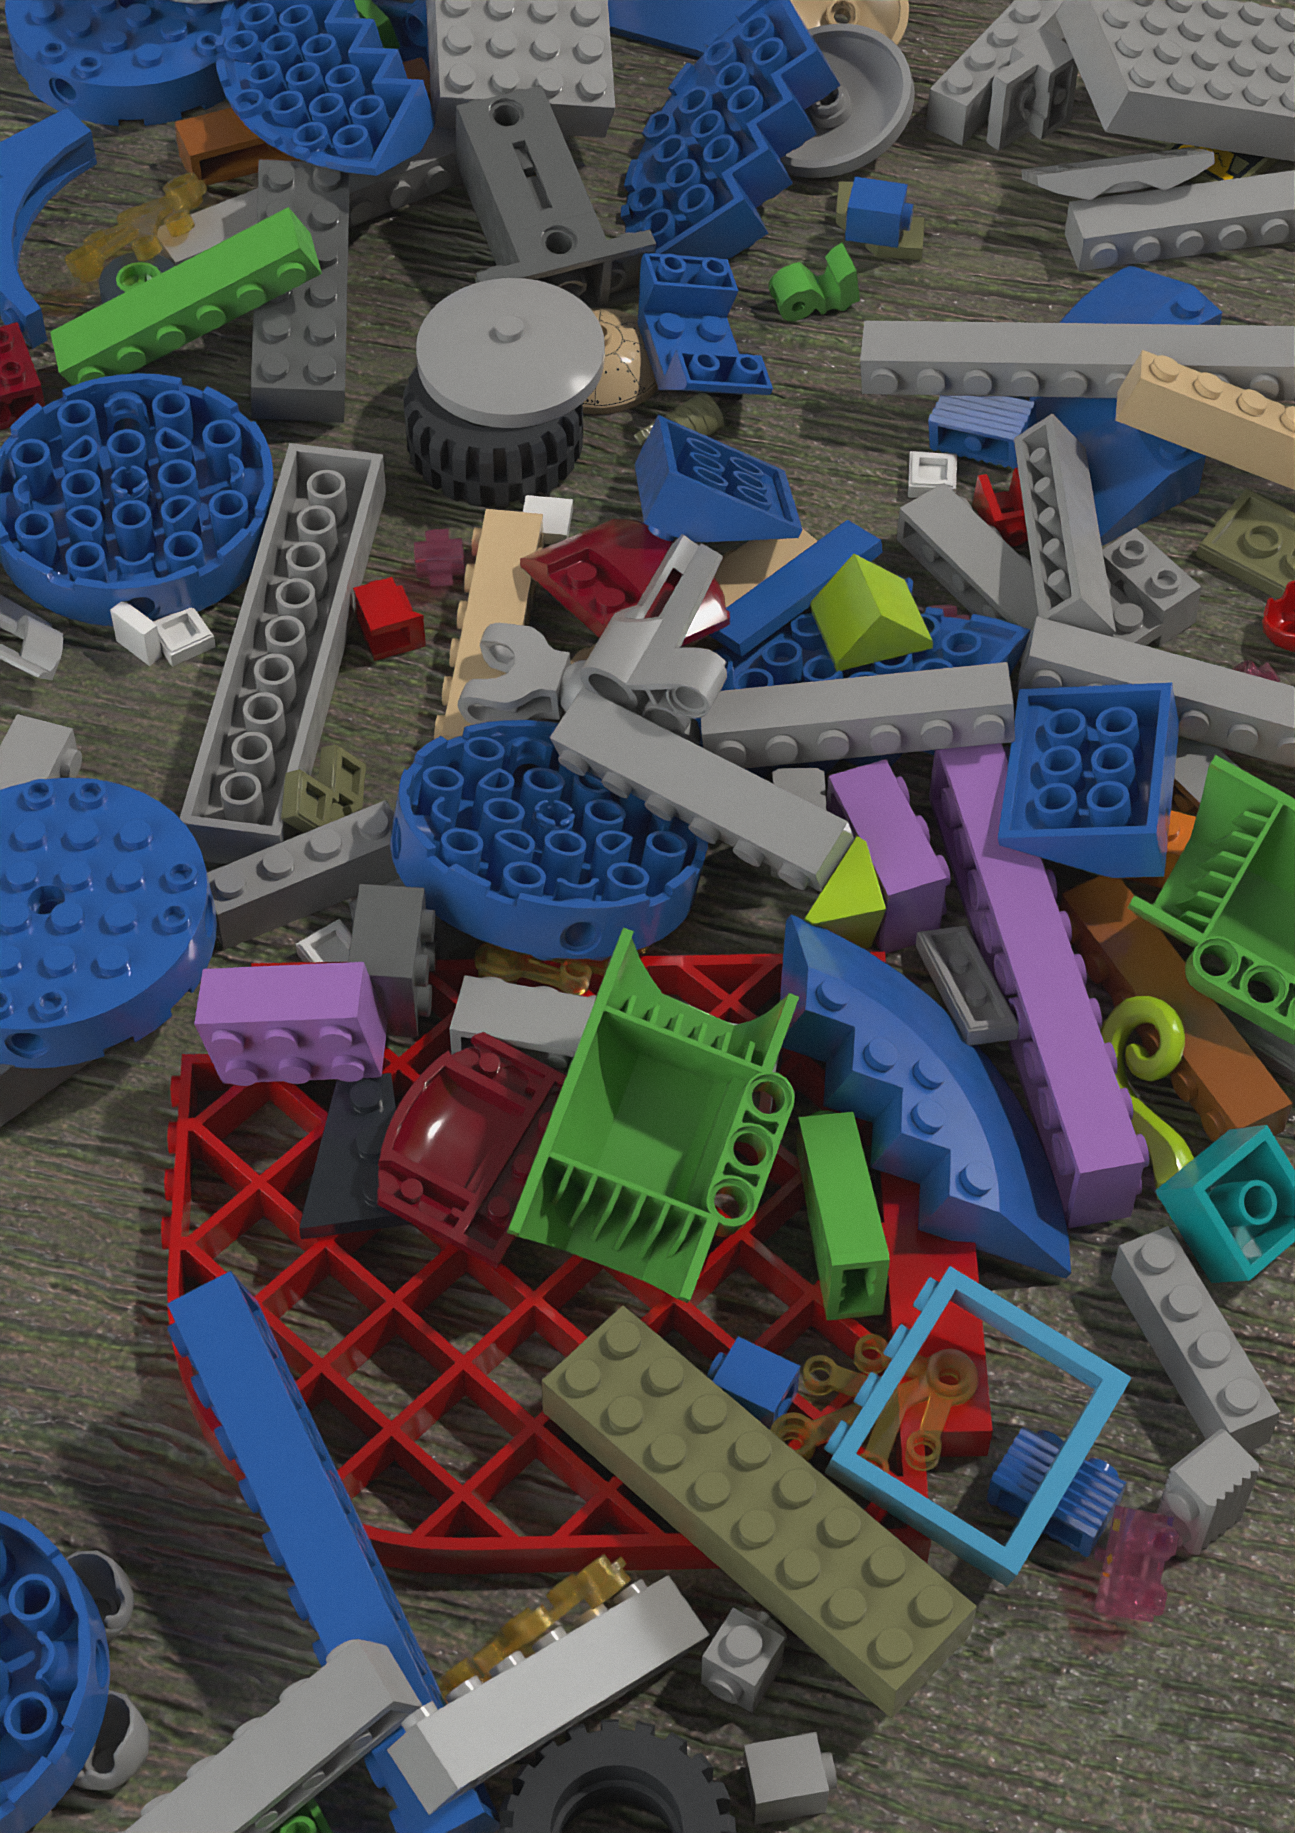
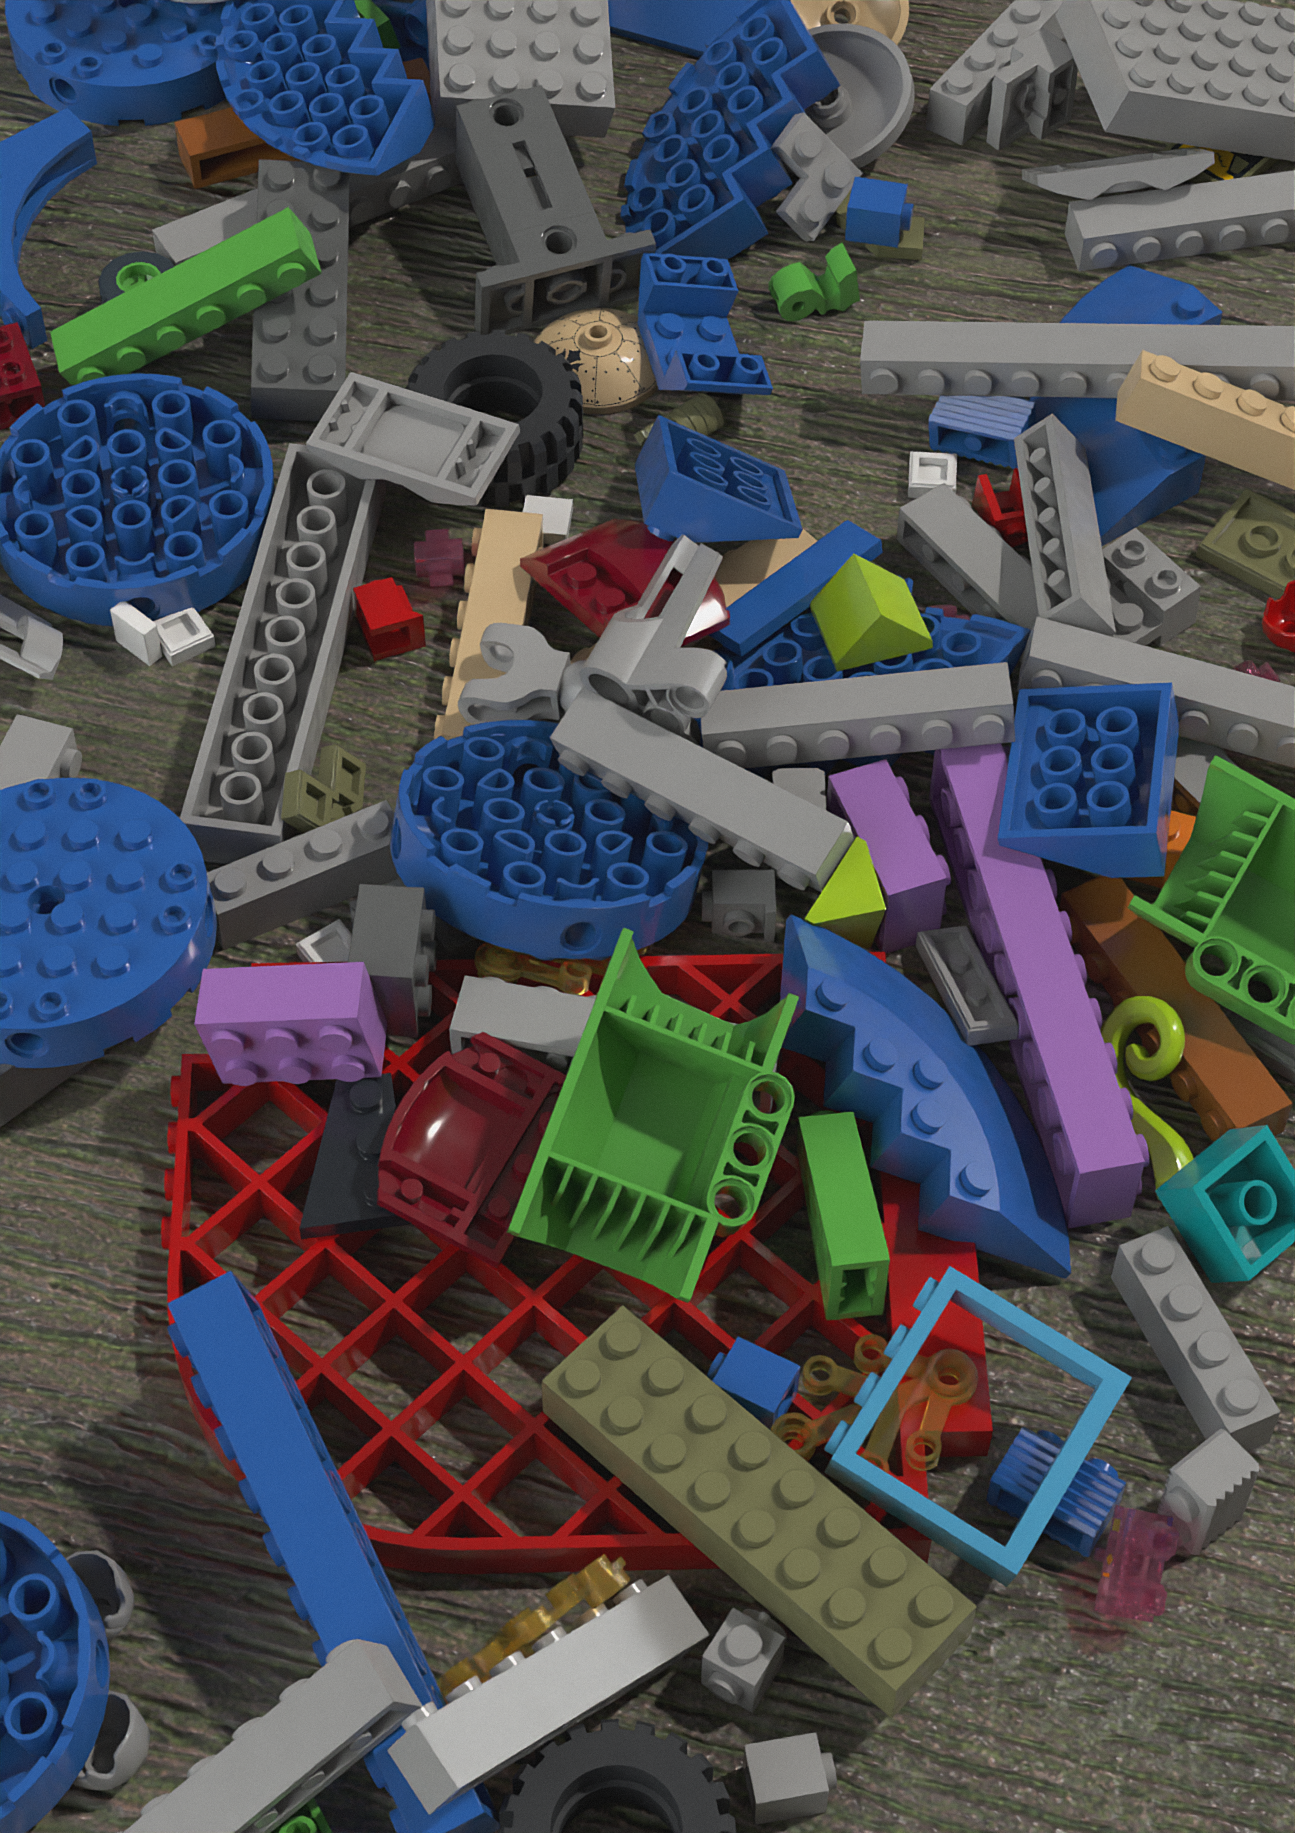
(141, 223): clear yellow plant -> none
(412, 440): none -> light grey slope
(510, 352): light grey dish -> none
(741, 903): none -> light grey brick
(823, 173): none -> light grey plate

